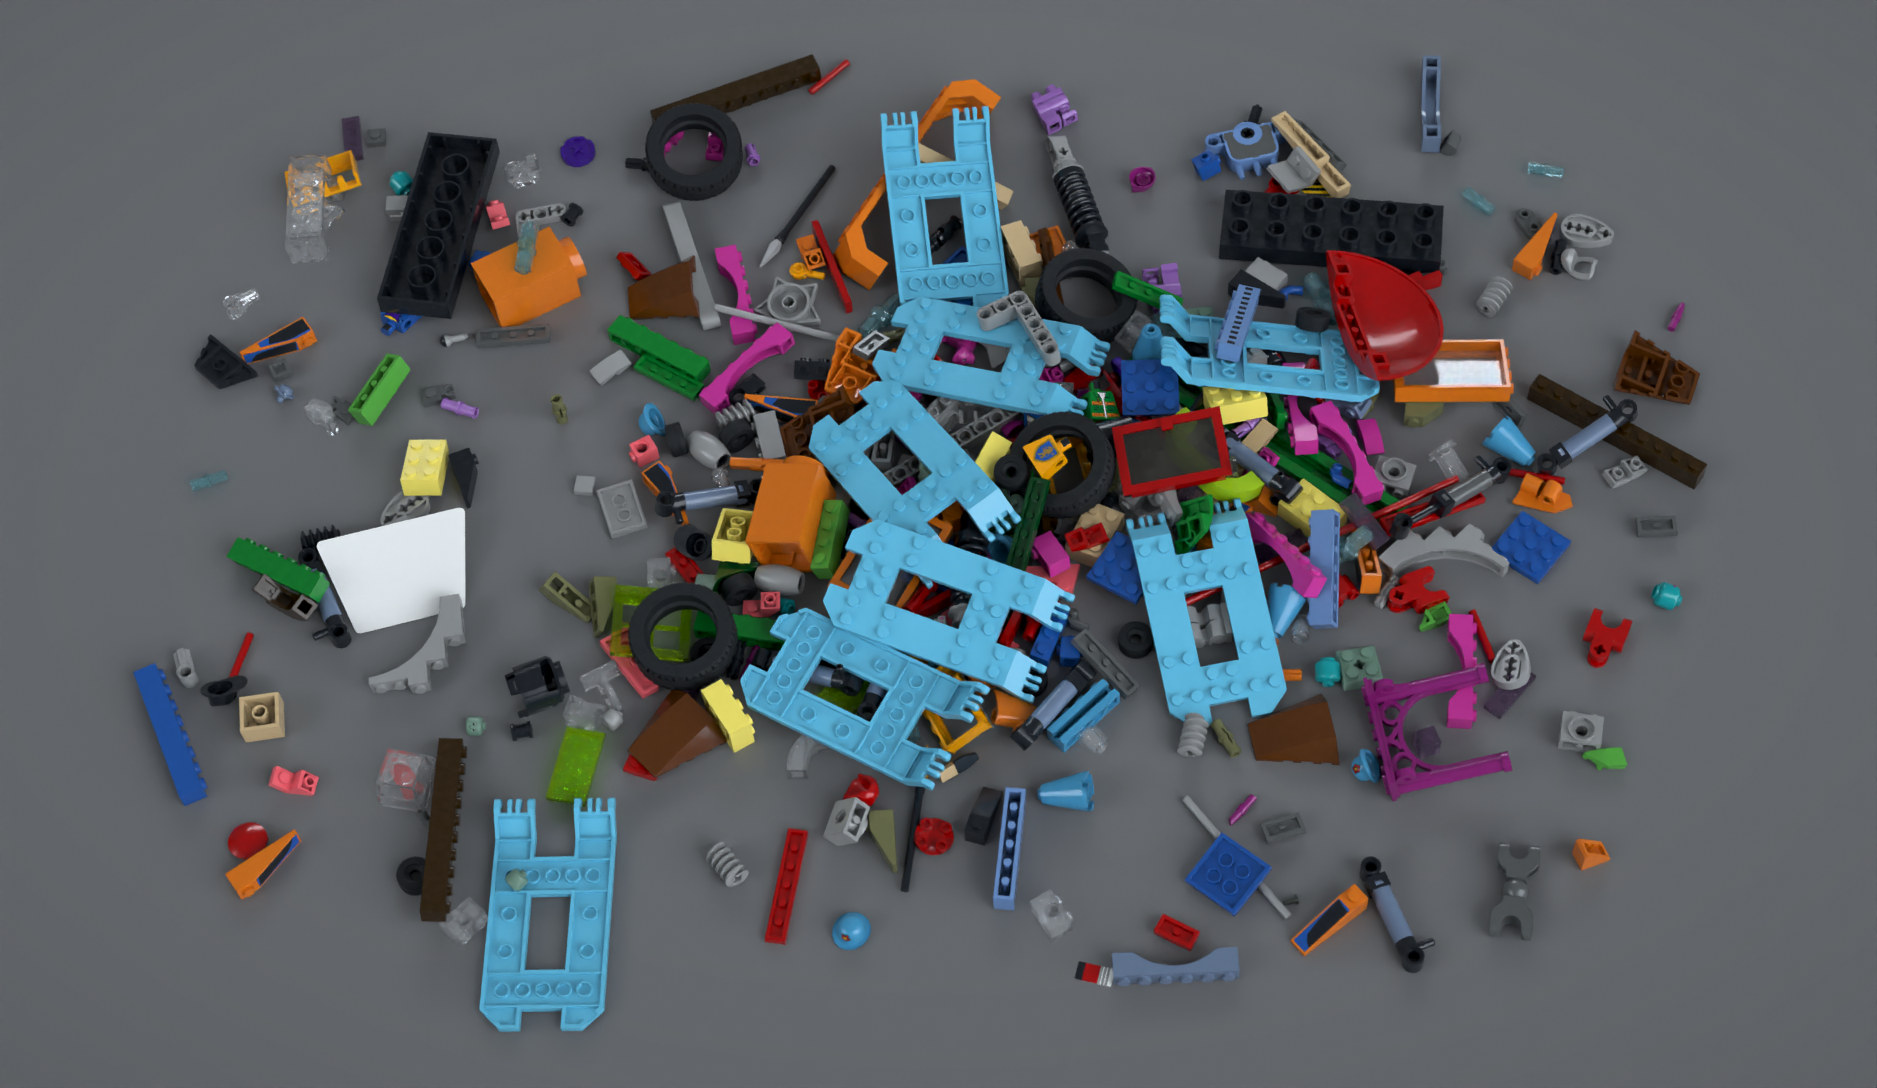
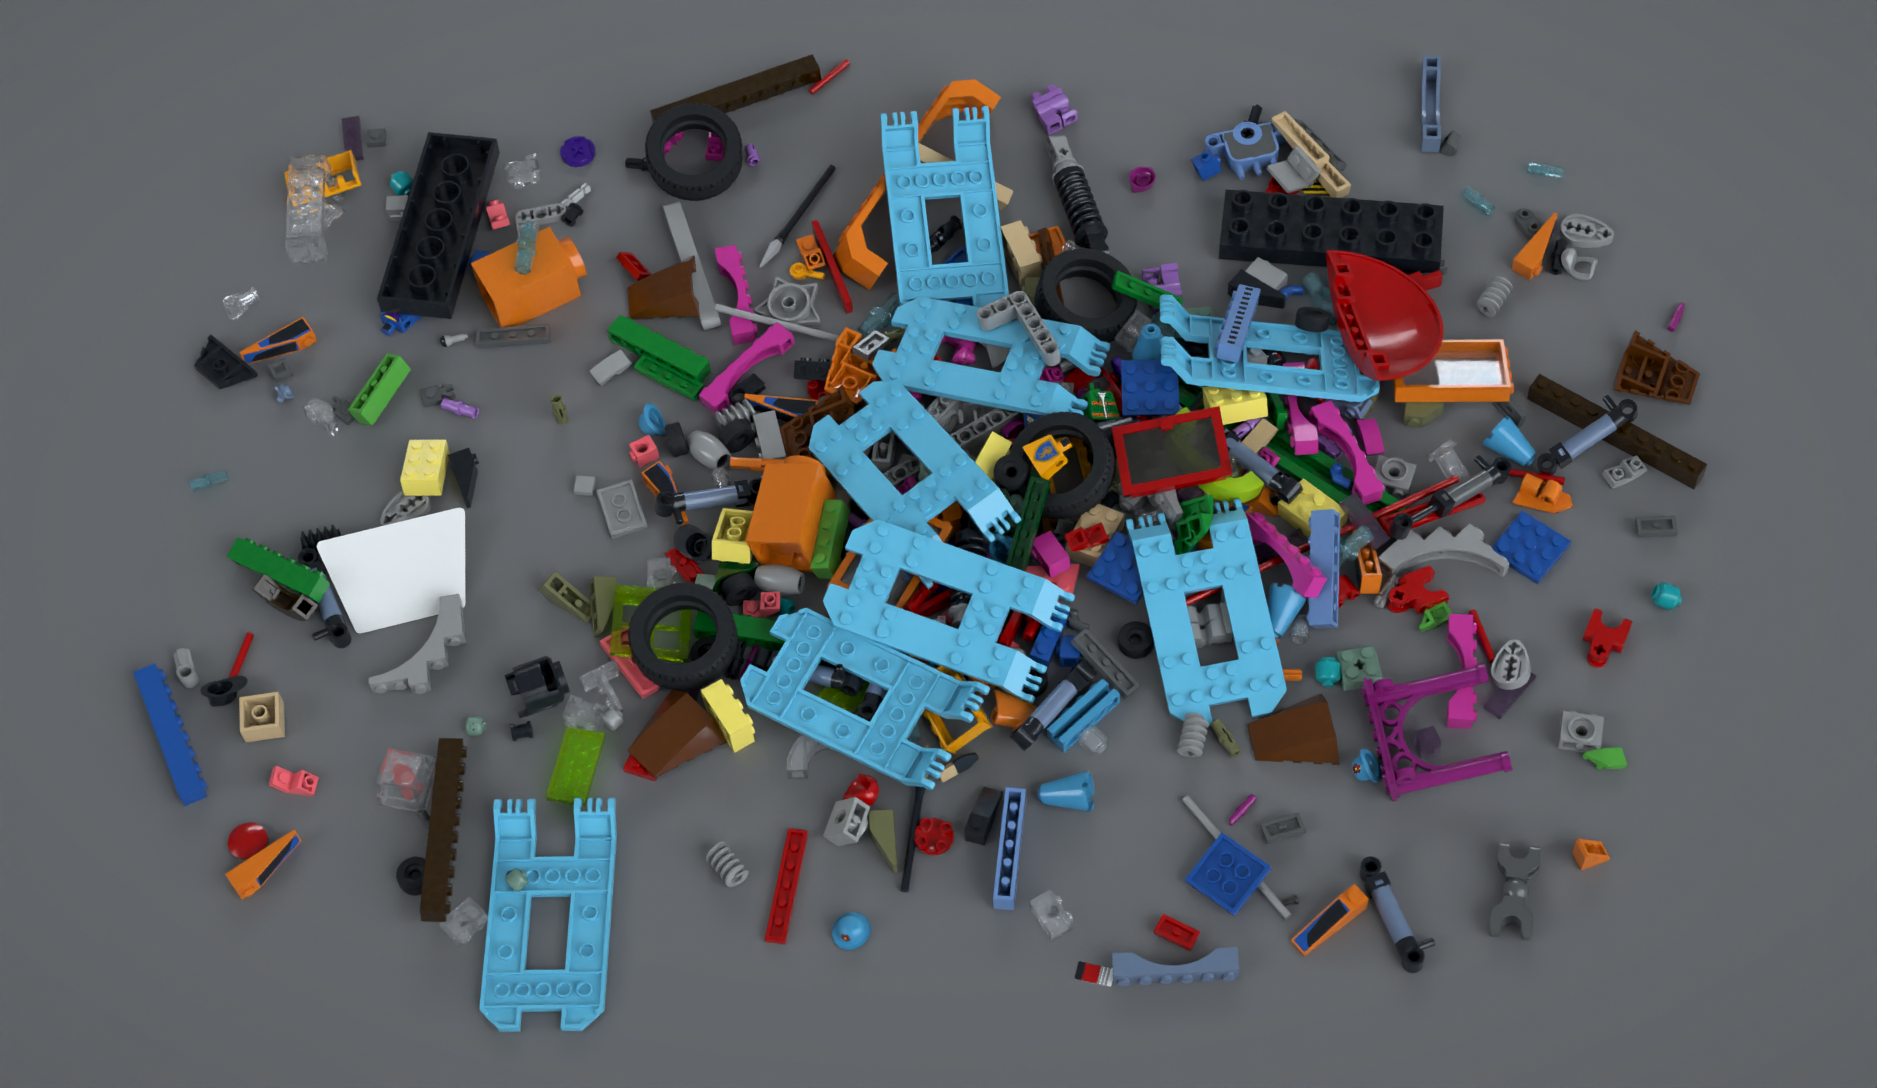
(576, 195): none -> light grey axle

